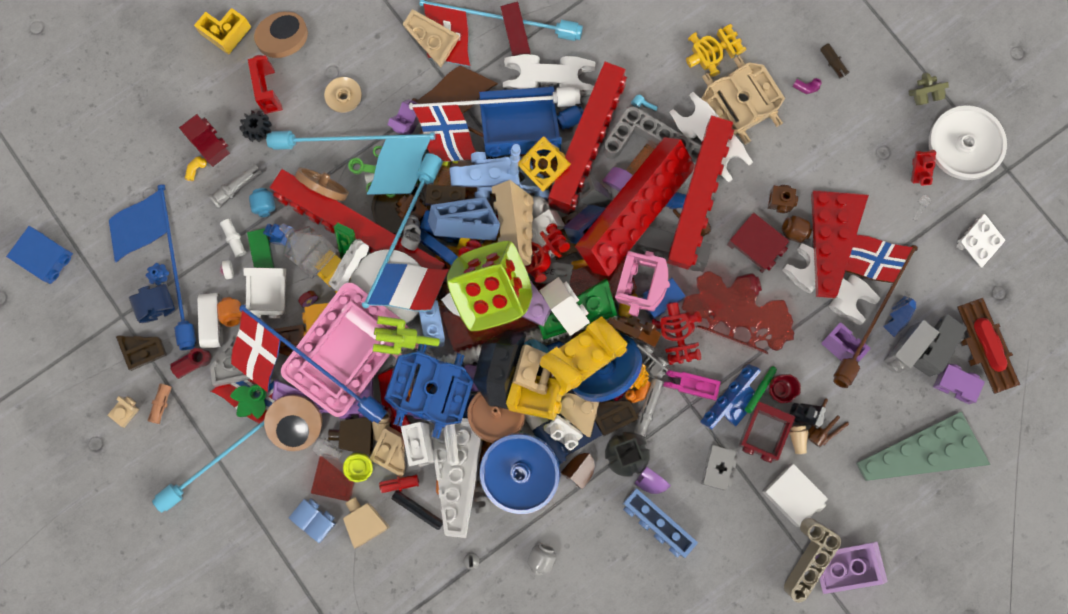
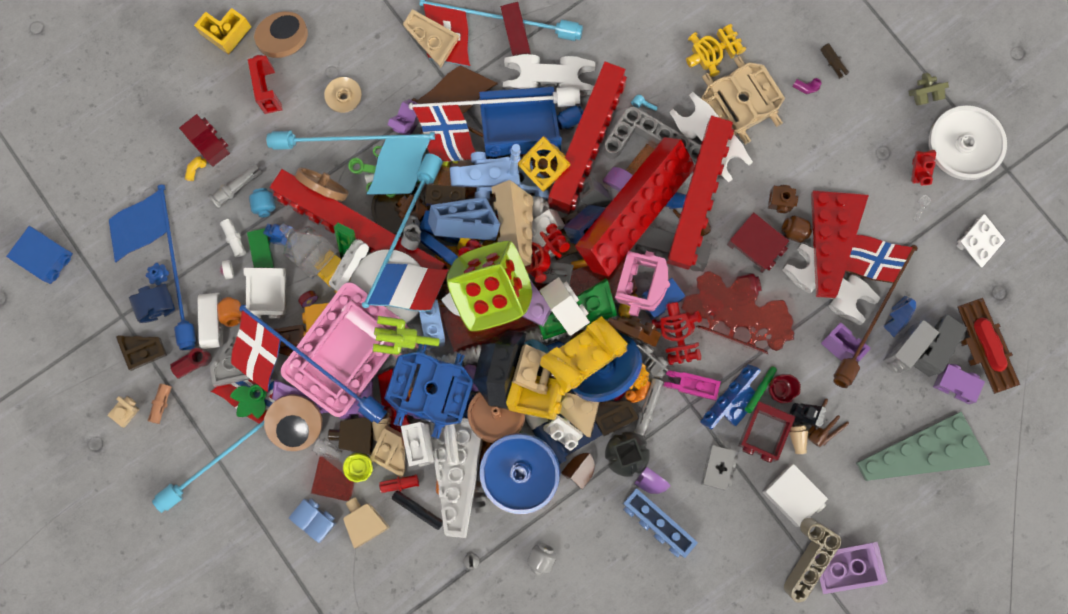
(251, 120): black gear -> none

